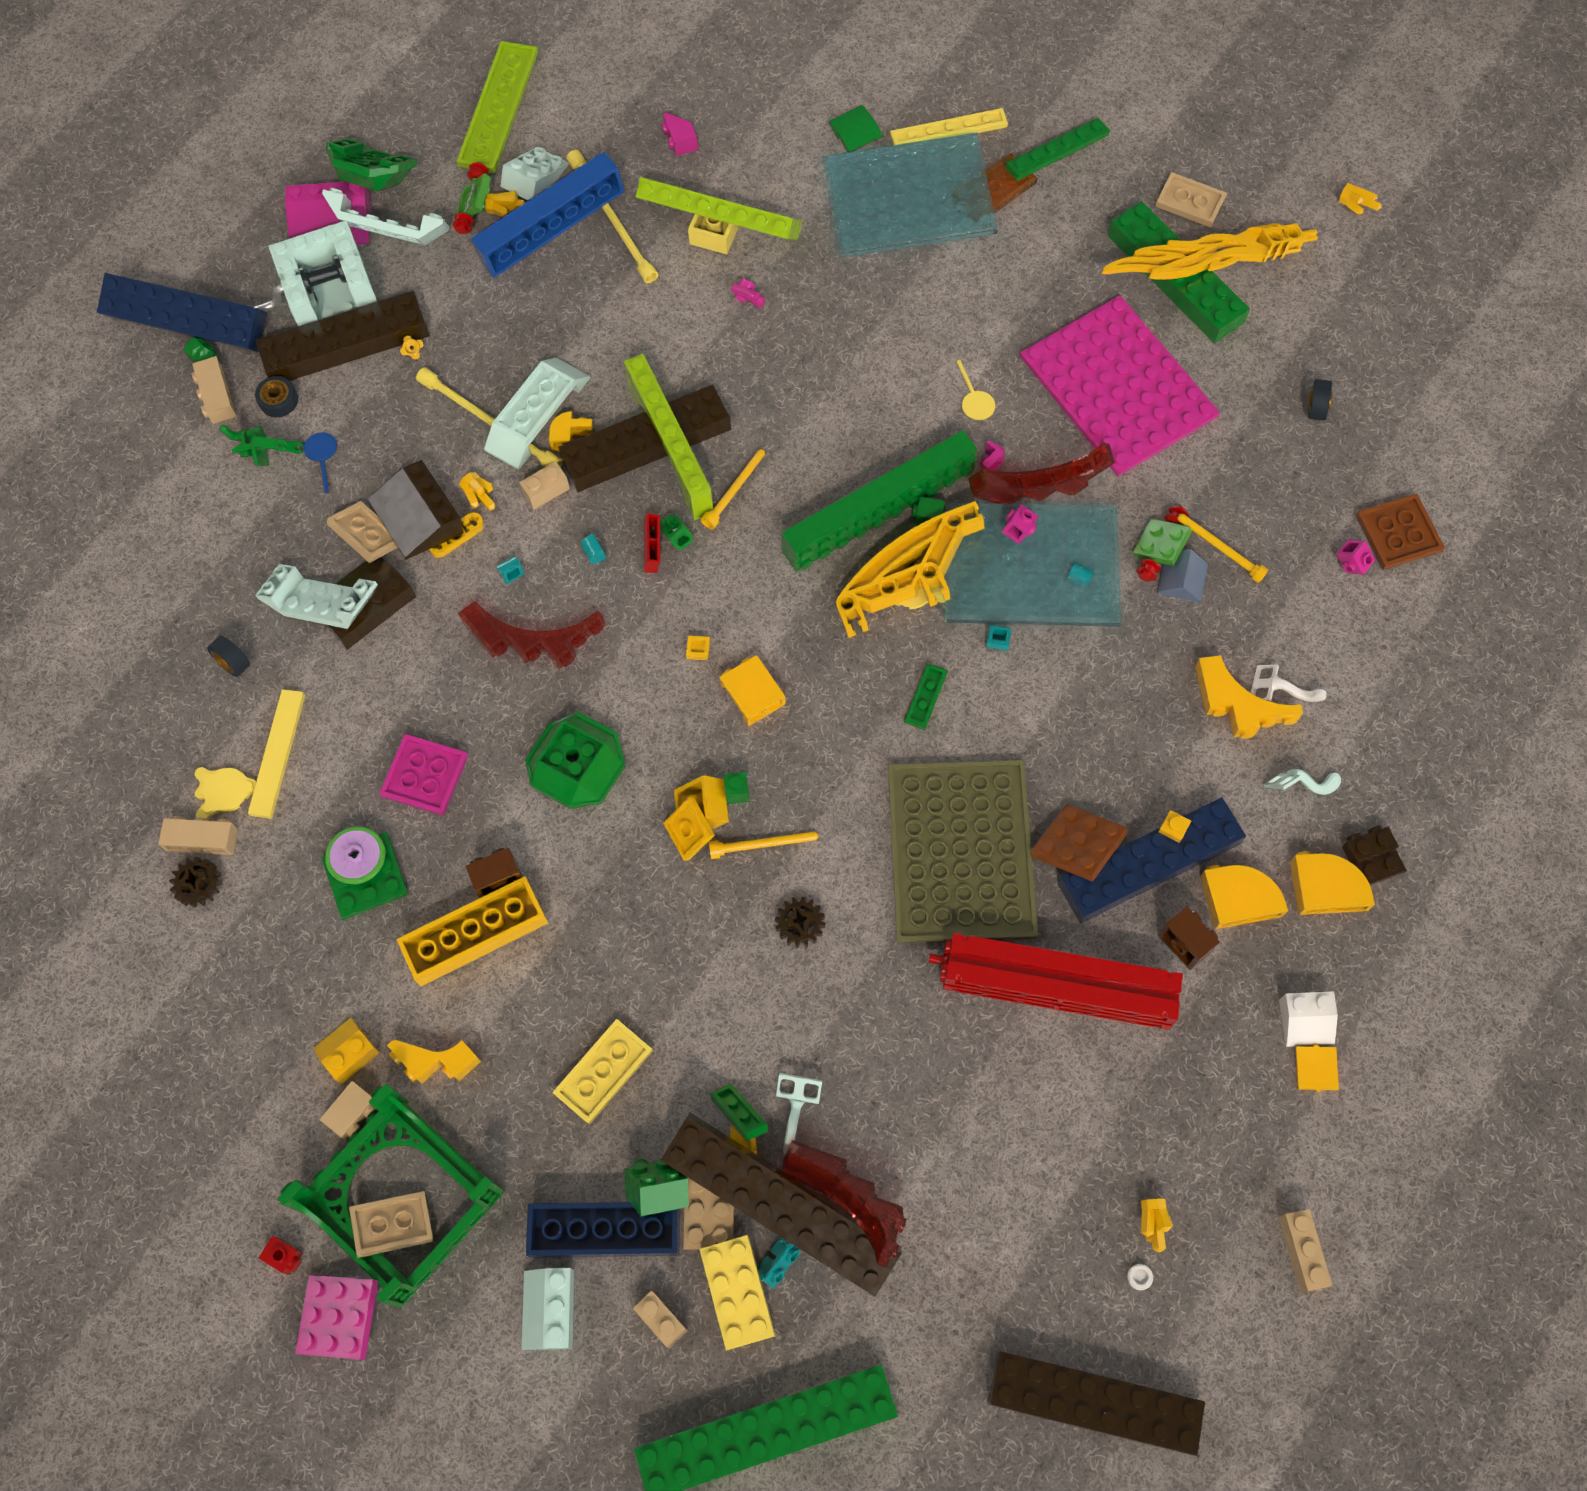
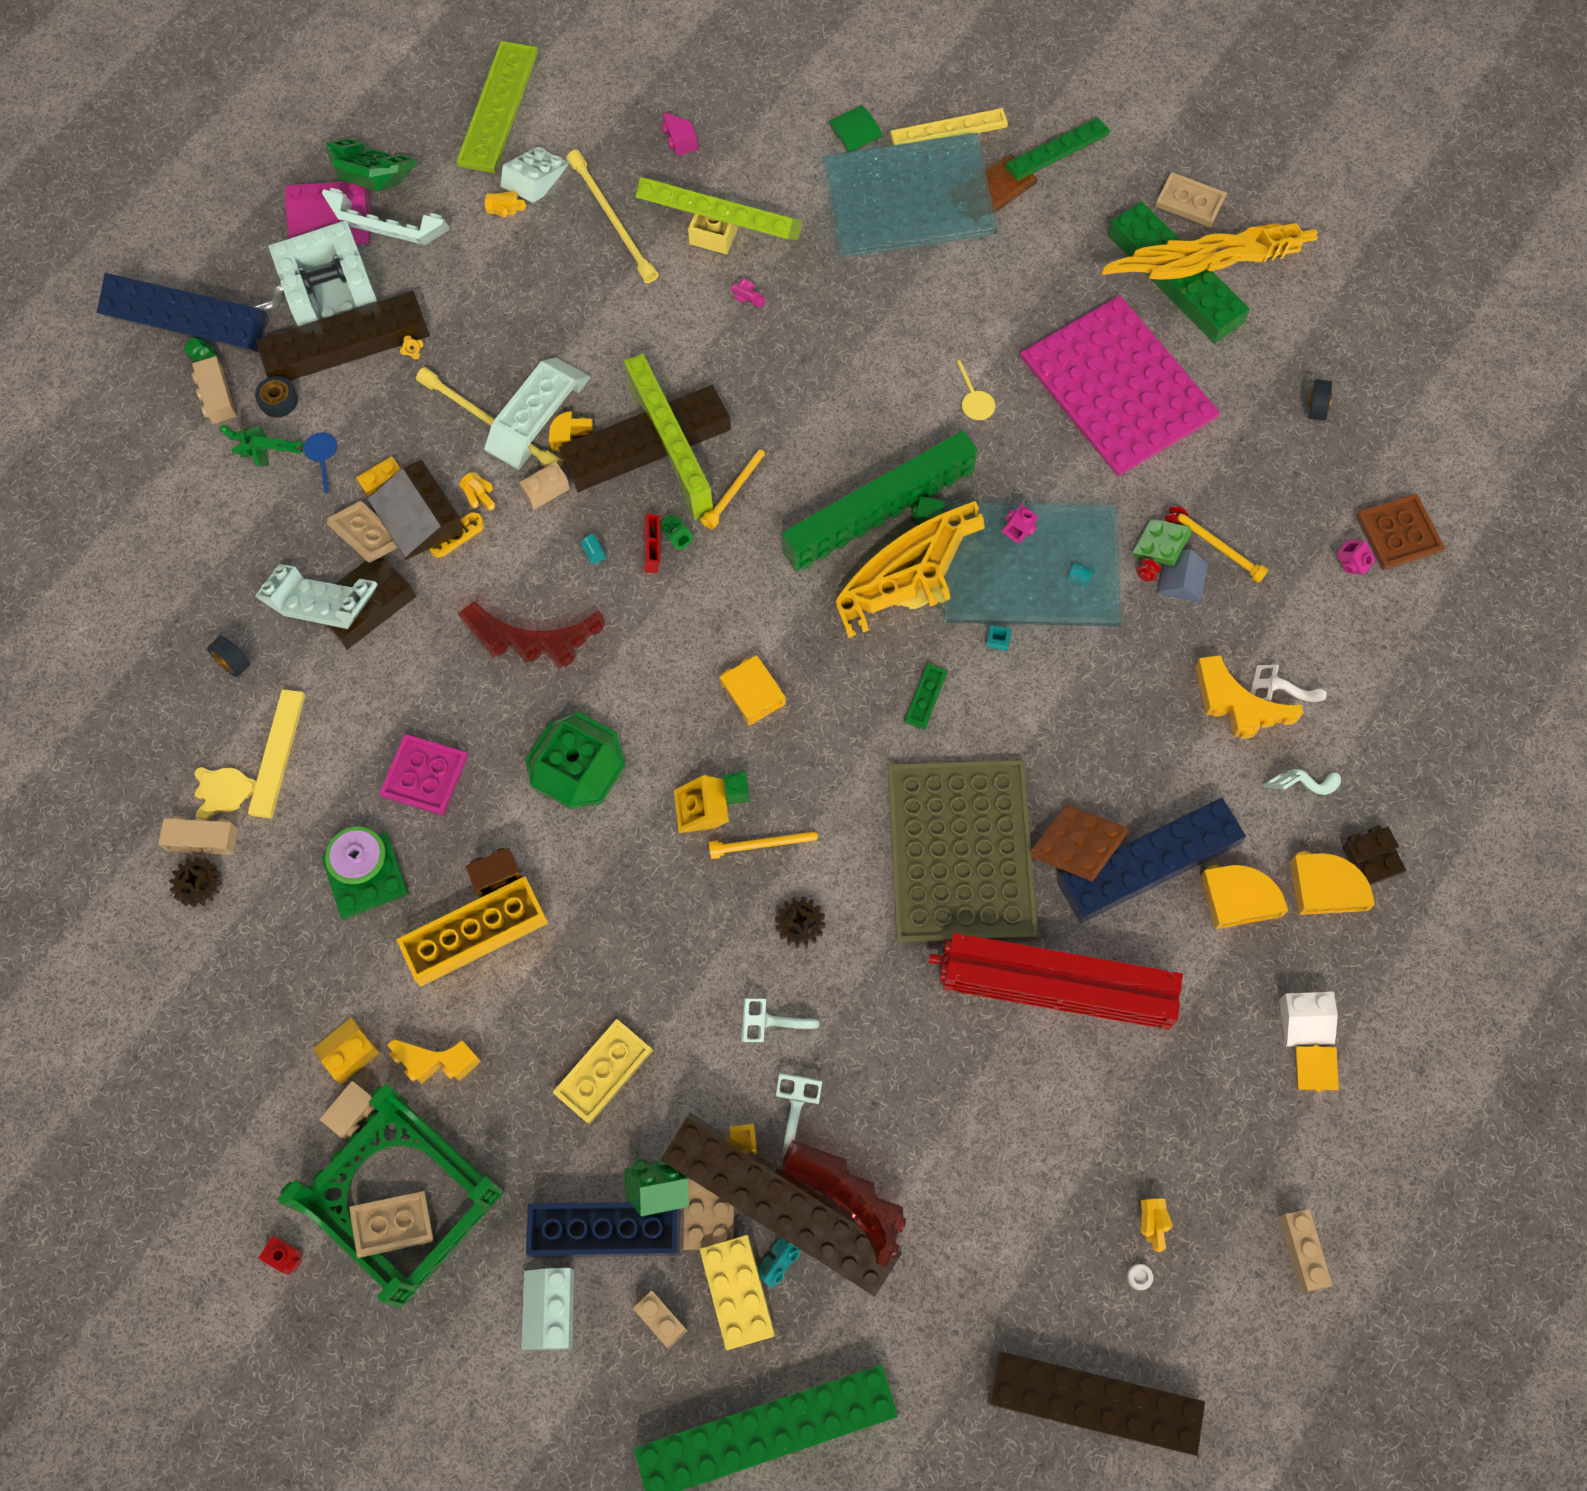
(336, 1317): dark pink plate -> none
(378, 475): none -> yellow plate
(472, 198): plate -> none
(510, 569): teal brick -> none
(548, 214): blue brick -> none
(688, 828): yellow tile -> none
(698, 648): yellow plate -> none
(739, 1112): green plate -> none
(765, 1020): none -> light aqua piece
(994, 456): dark pink bracket -> none
(1039, 484): clear red arch -> none
(1174, 826): yellow plate -> none
(1189, 937): reddish brown brick -> none
(1354, 195): yellow rock -> none

